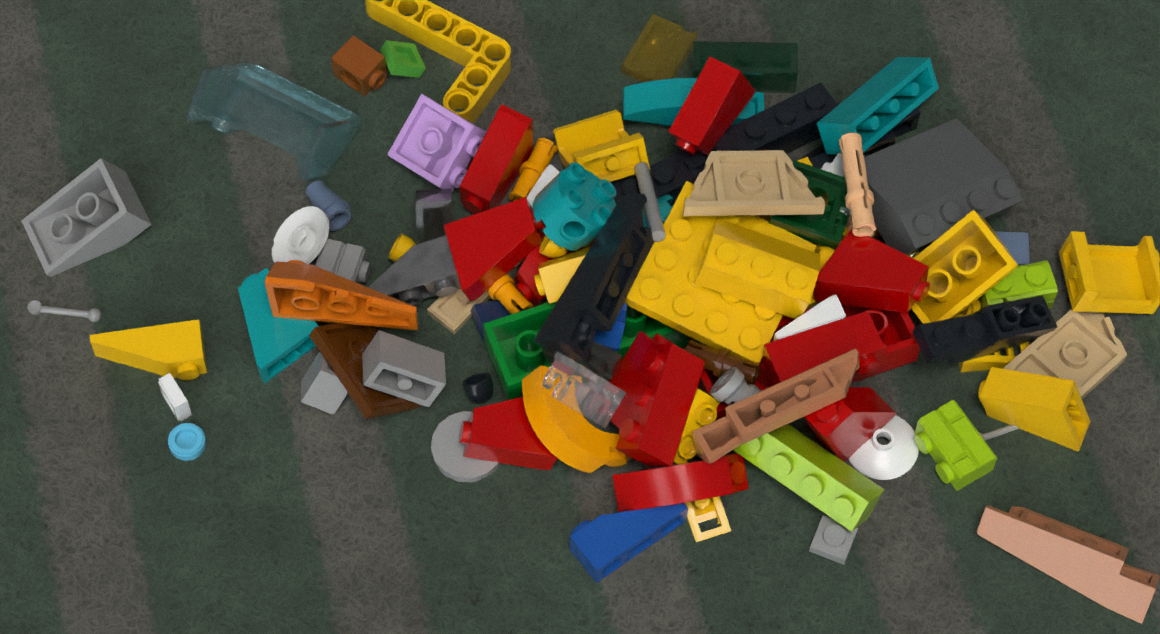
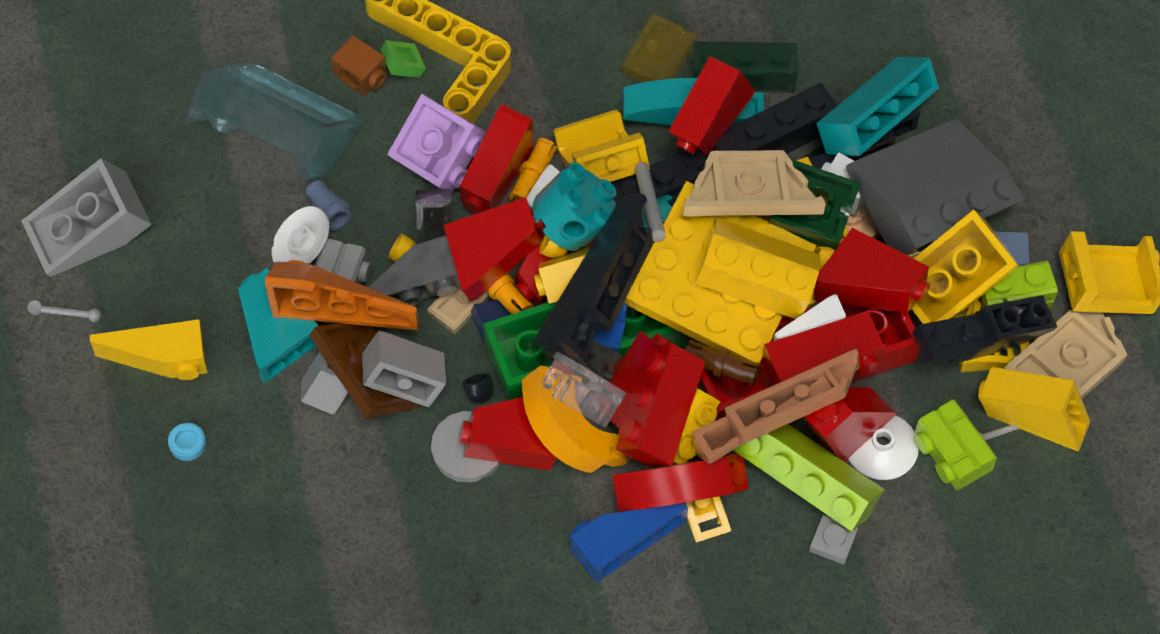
(174, 397): white tile -> none
(732, 387): light grey wheel -> none
(858, 197): light nougat pin -> none
(1073, 558): nougat wedge -> none

